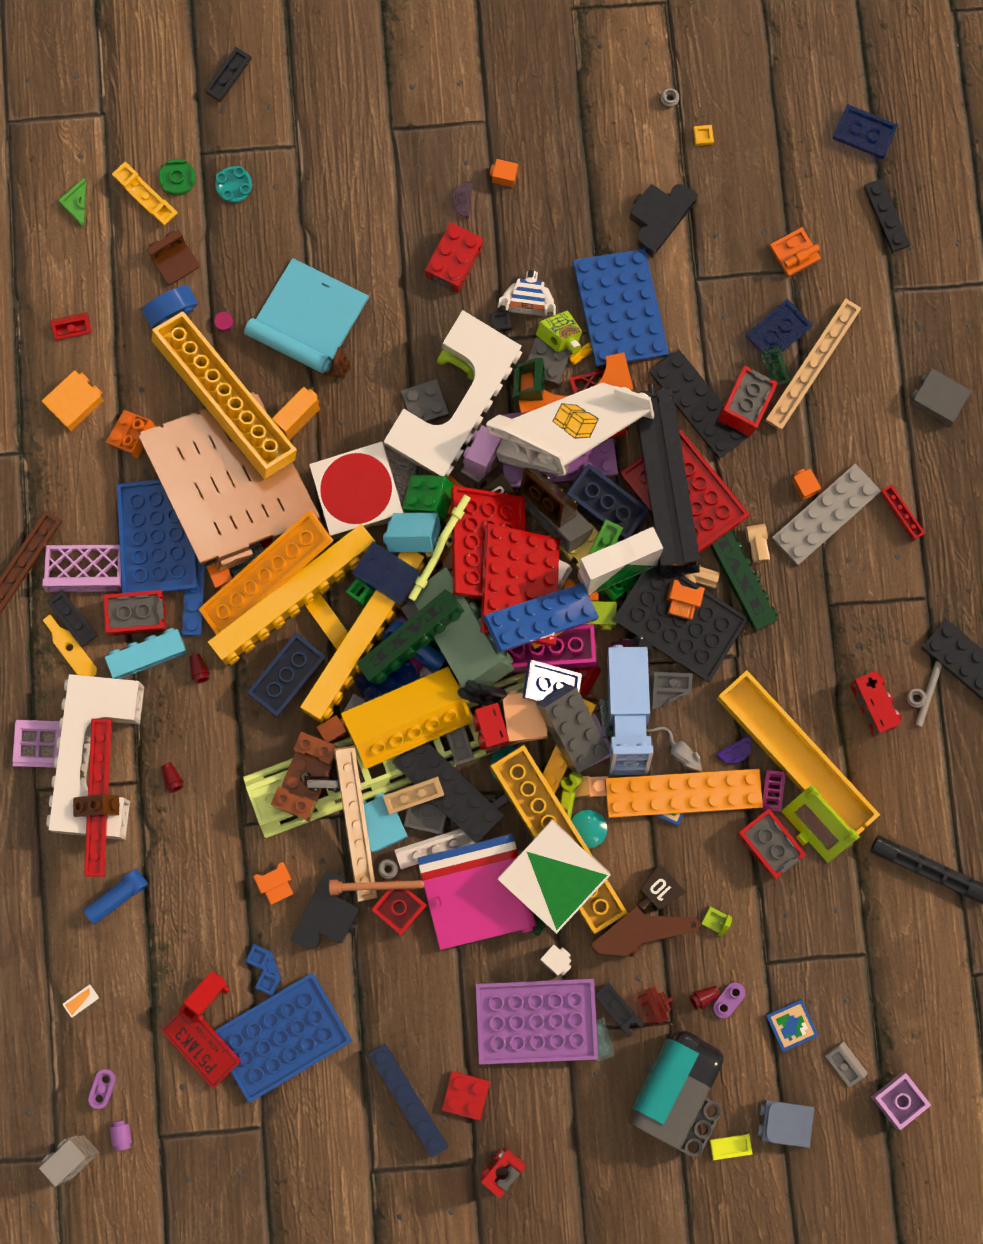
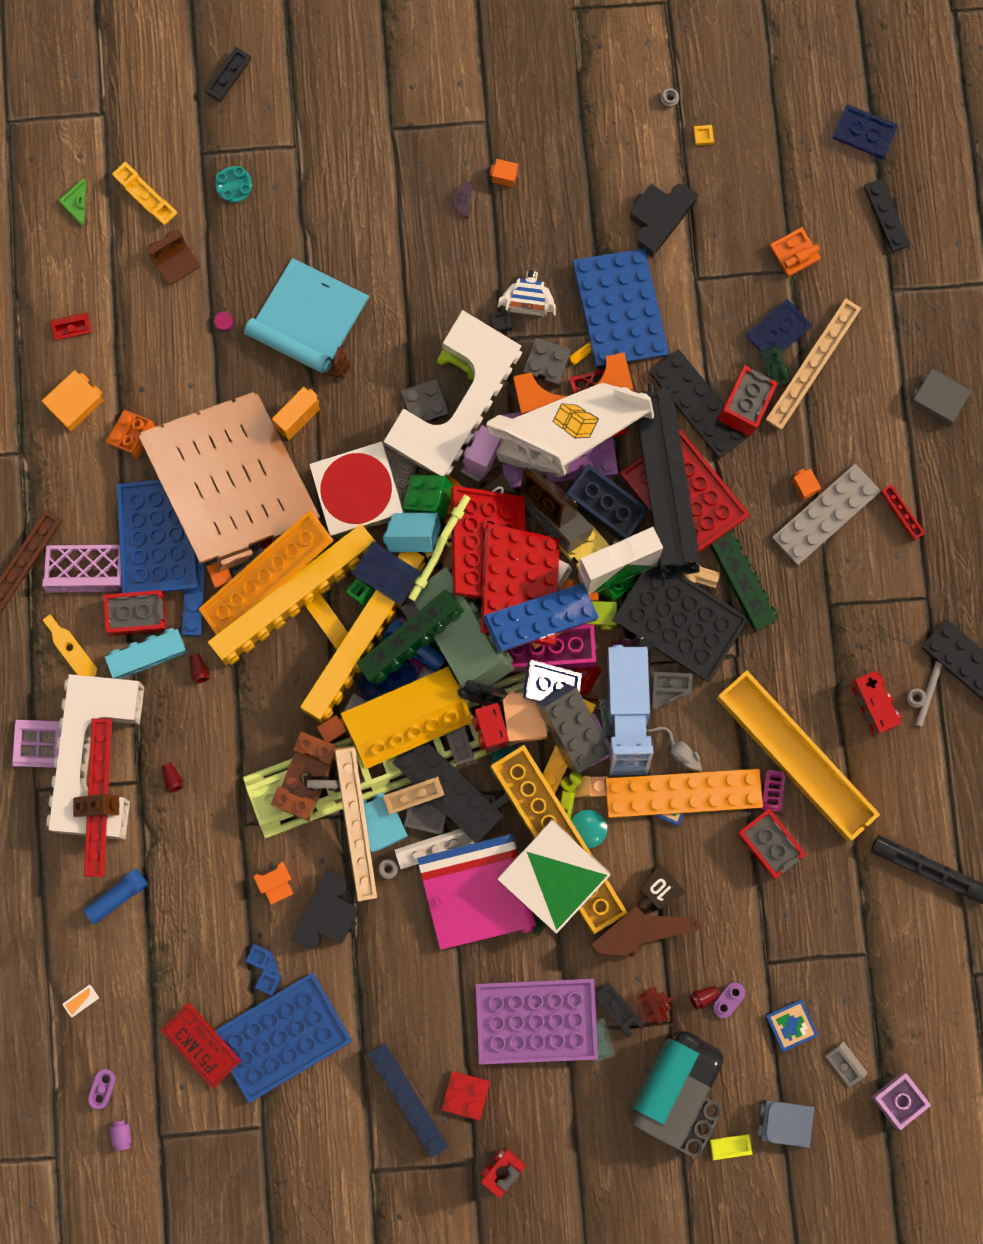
(69, 1160): light grey brick -> none
(72, 618): black plate -> none
(169, 305): blue brick -> none
(177, 177): green tile -> none
(203, 997): red brick -> none
(223, 395): yellow brick -> none
(286, 675): dark blue brick -> none
(337, 887): nougat piece -> none
(399, 909): red brick -> none
(454, 257): red piece -> none
(535, 392): dark green tile -> none
(557, 960): white brick -> none
(560, 332): lime torso -> none
(606, 537): bright green plate -> none
(683, 599): orange piece -> none
(717, 921): lime tile -> none
(736, 752): dark purple tile -> none
(756, 537): tan piece -> none
(819, 824): lime piece -> none

